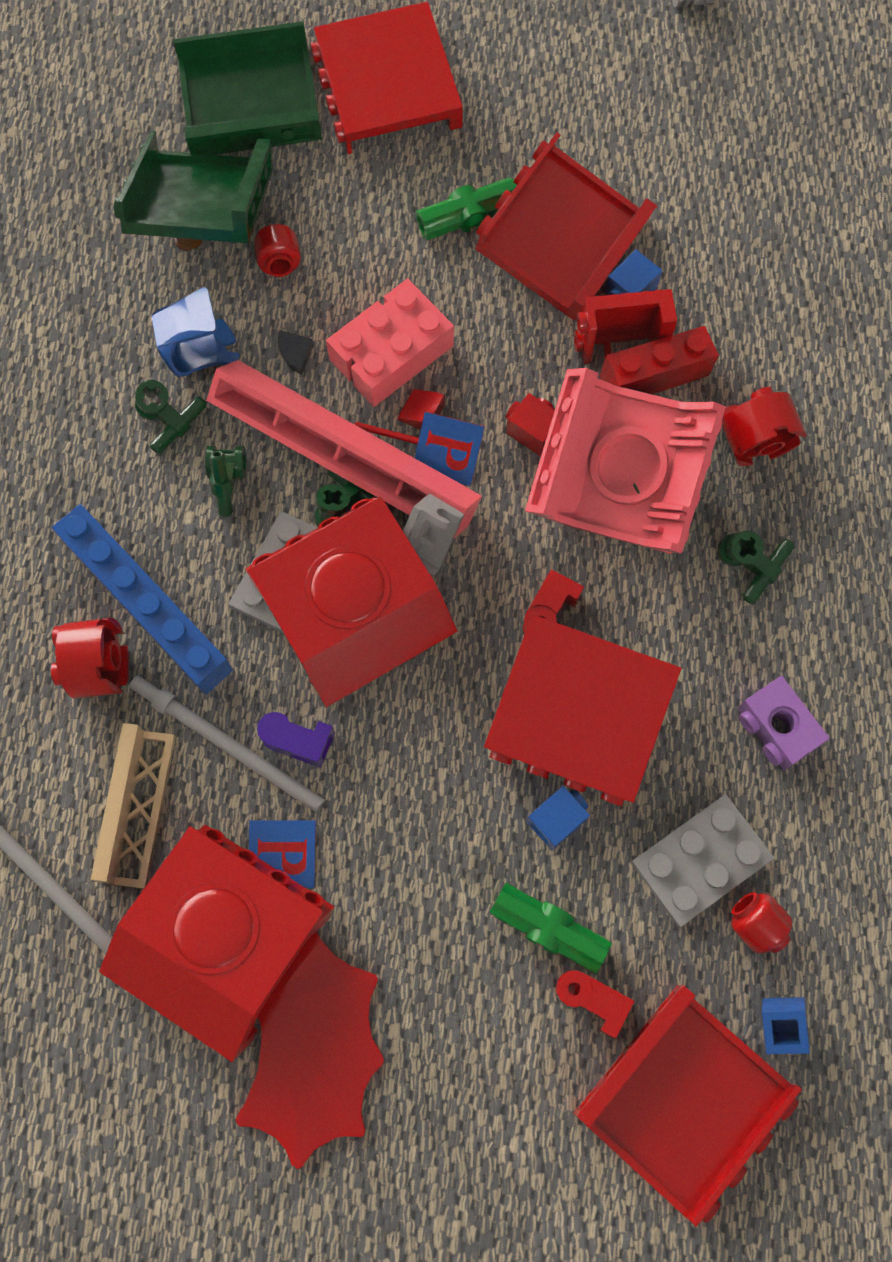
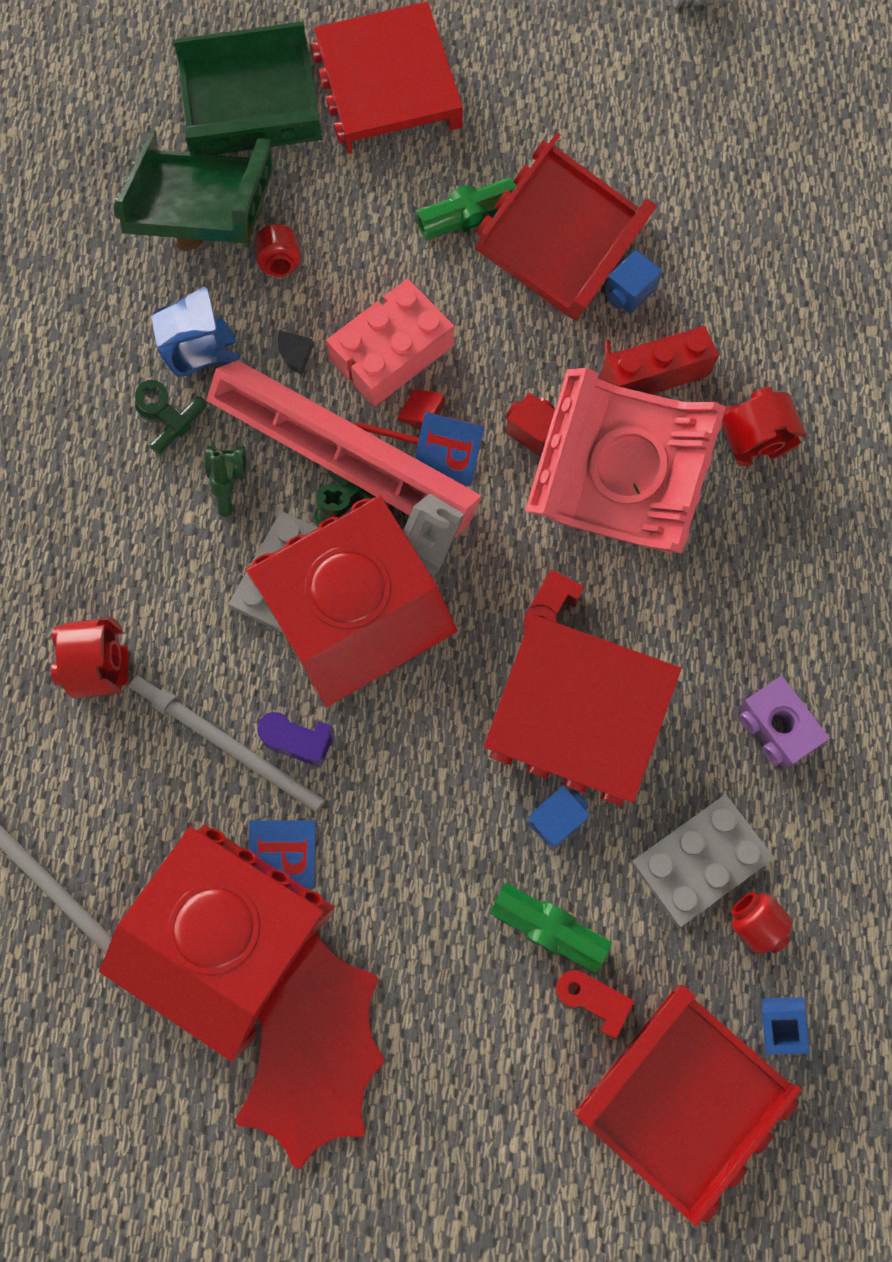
(119, 804): tan fence -> none
(143, 599): blue brick -> none
(624, 319): red panel -> none
(765, 568): dark green piece -> none

